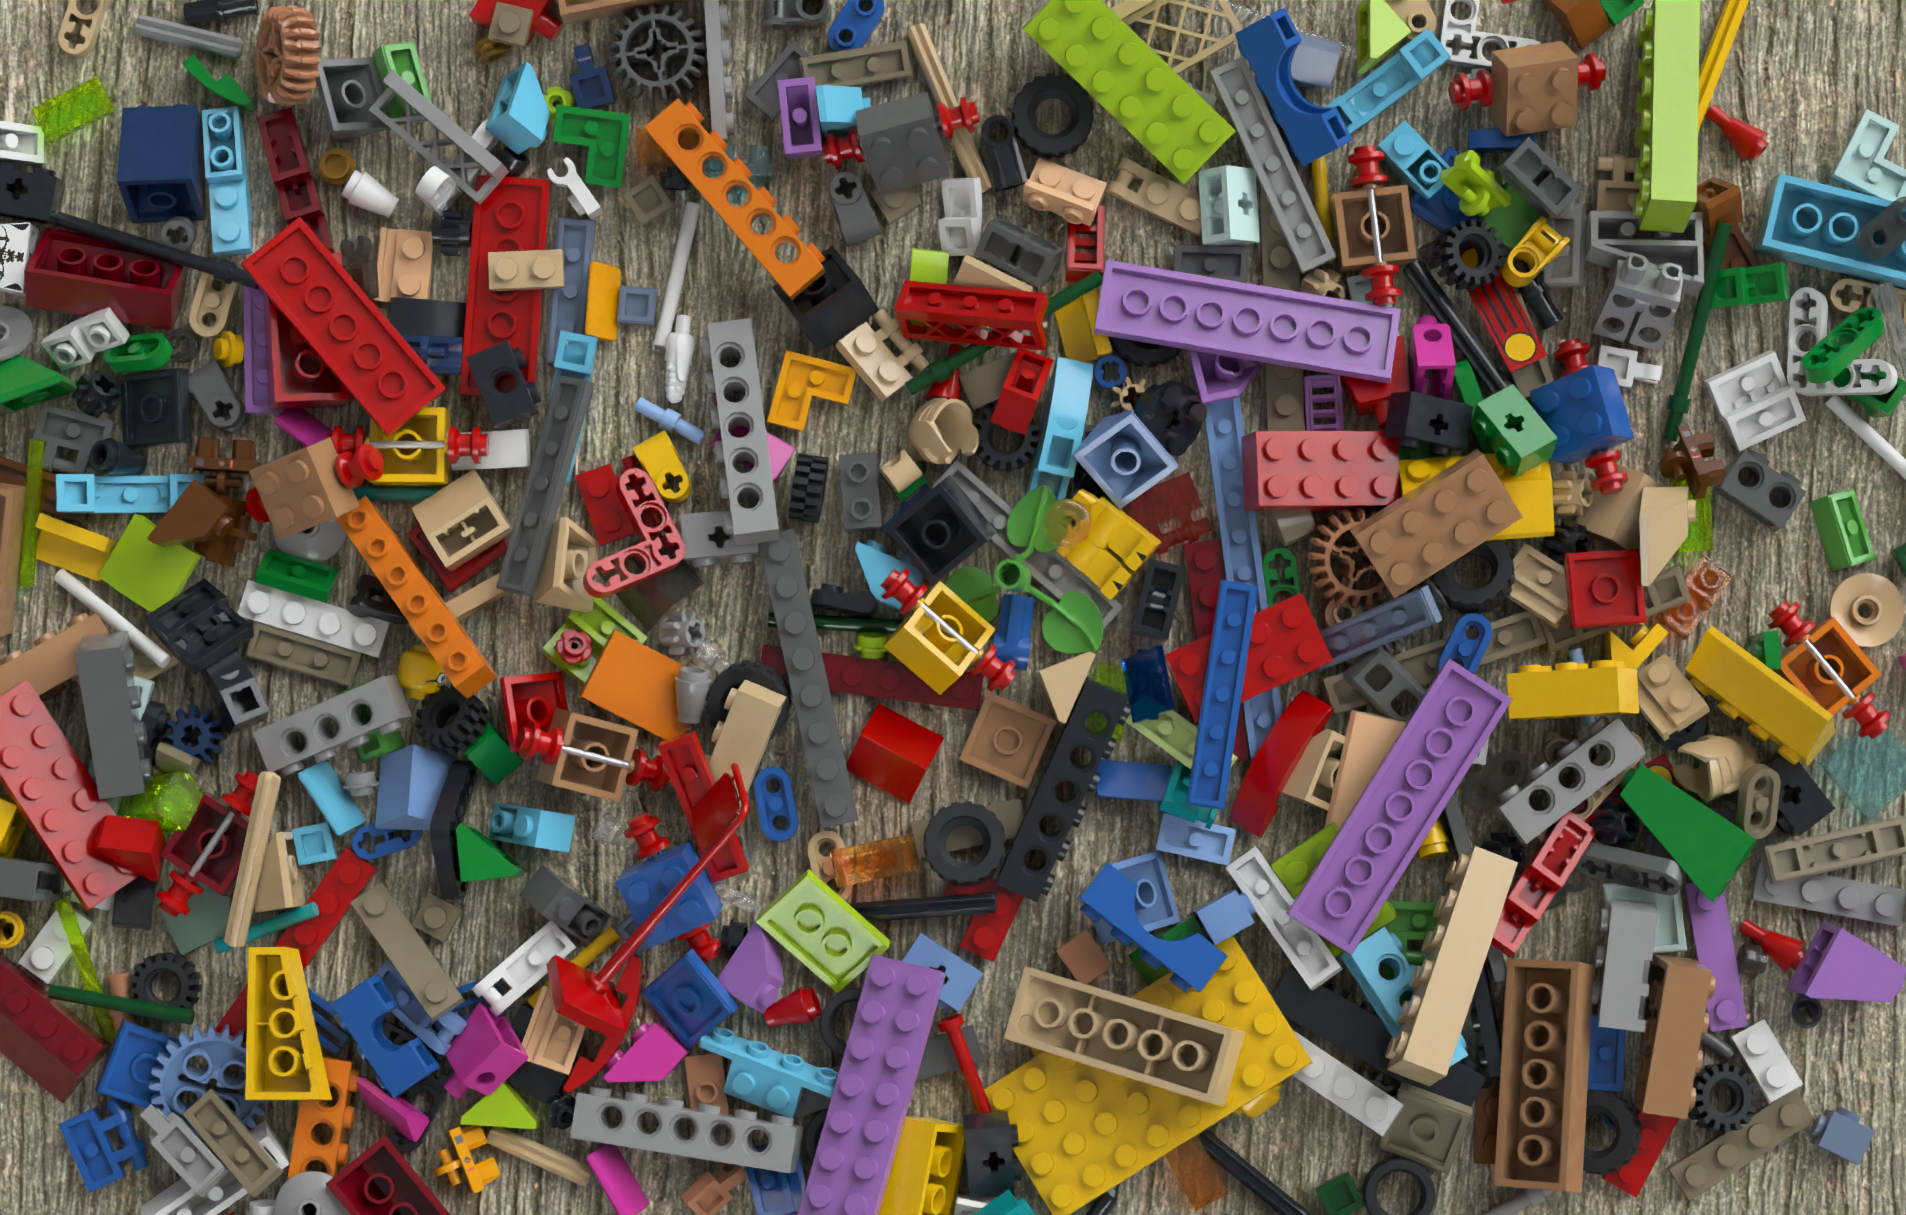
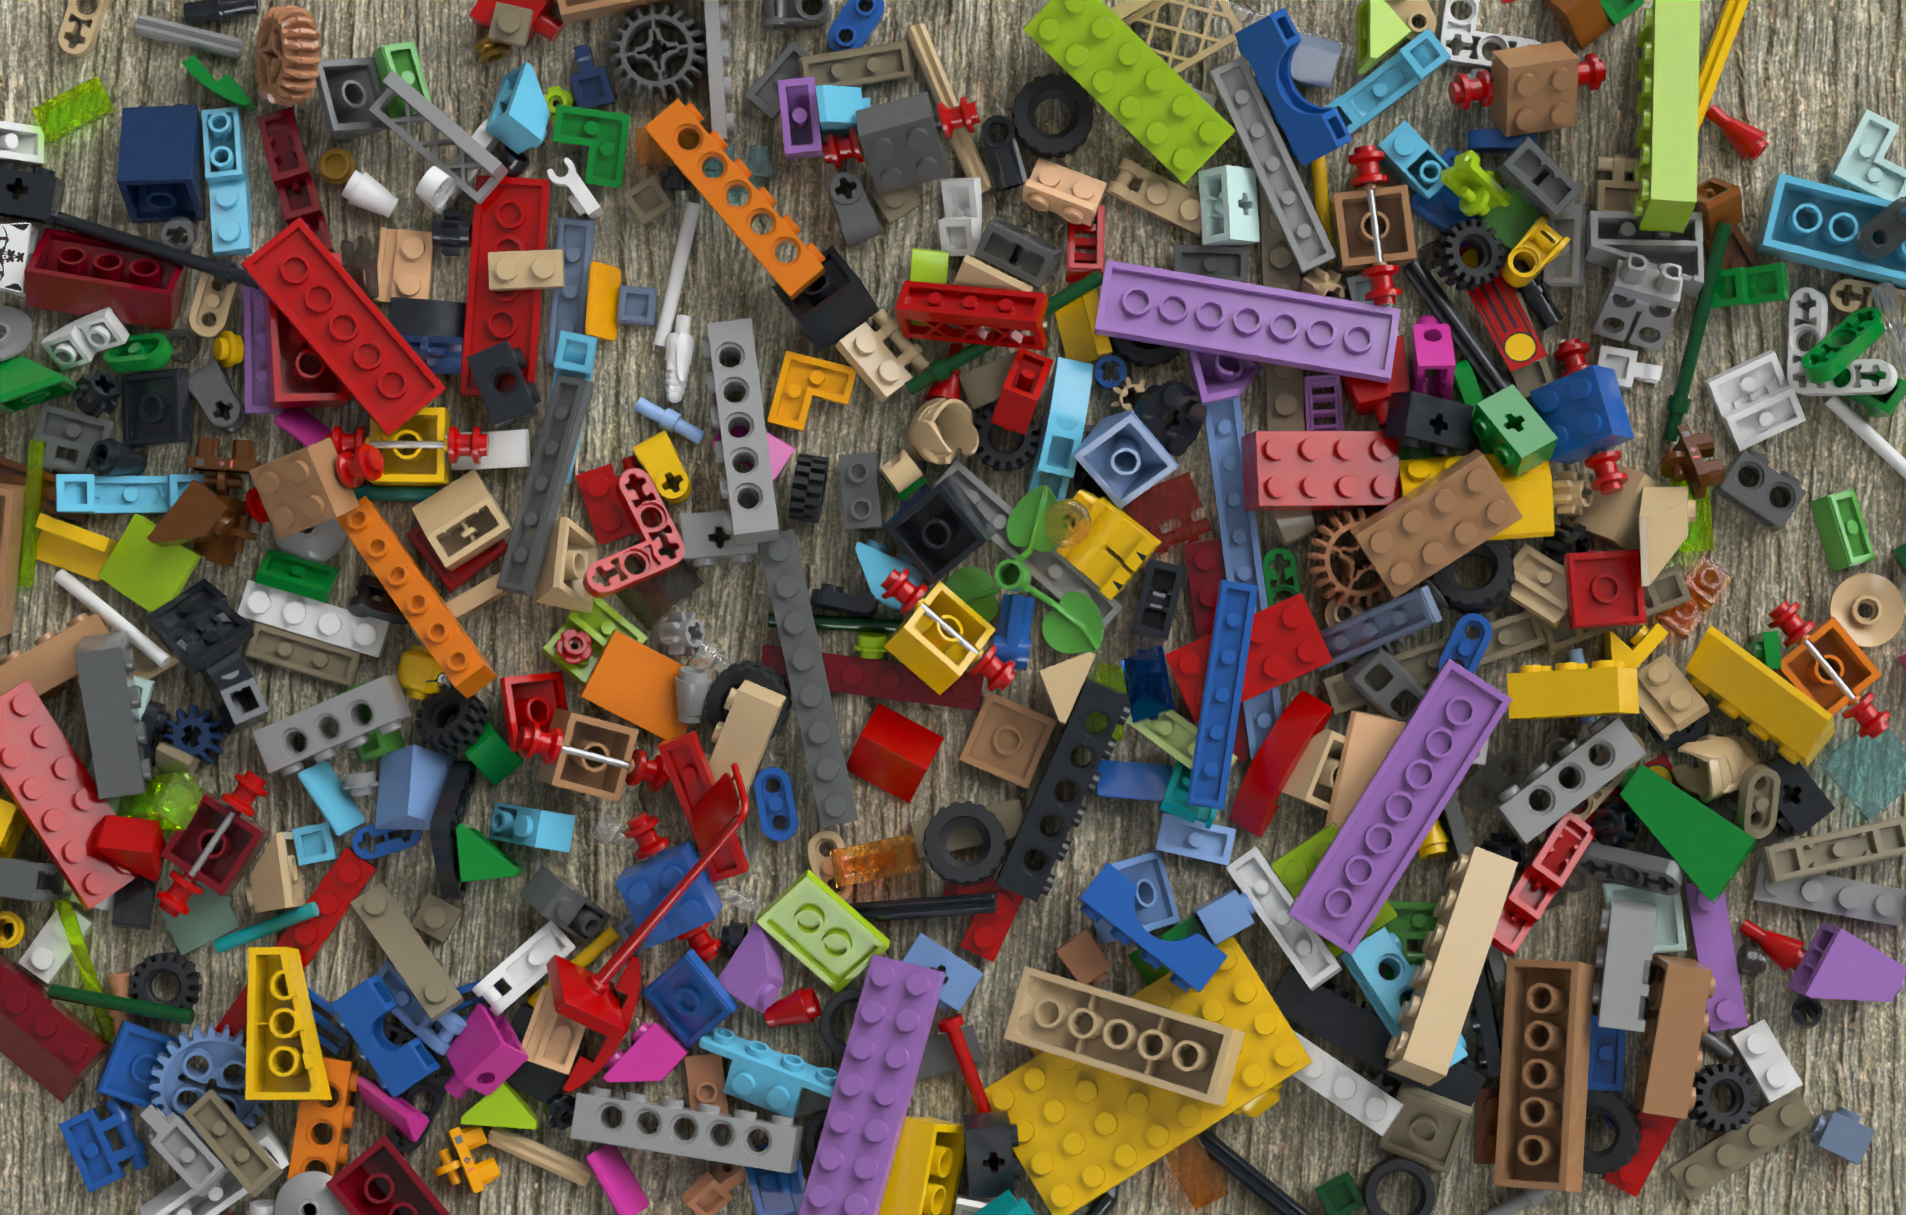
(252, 859): tan axle -> none

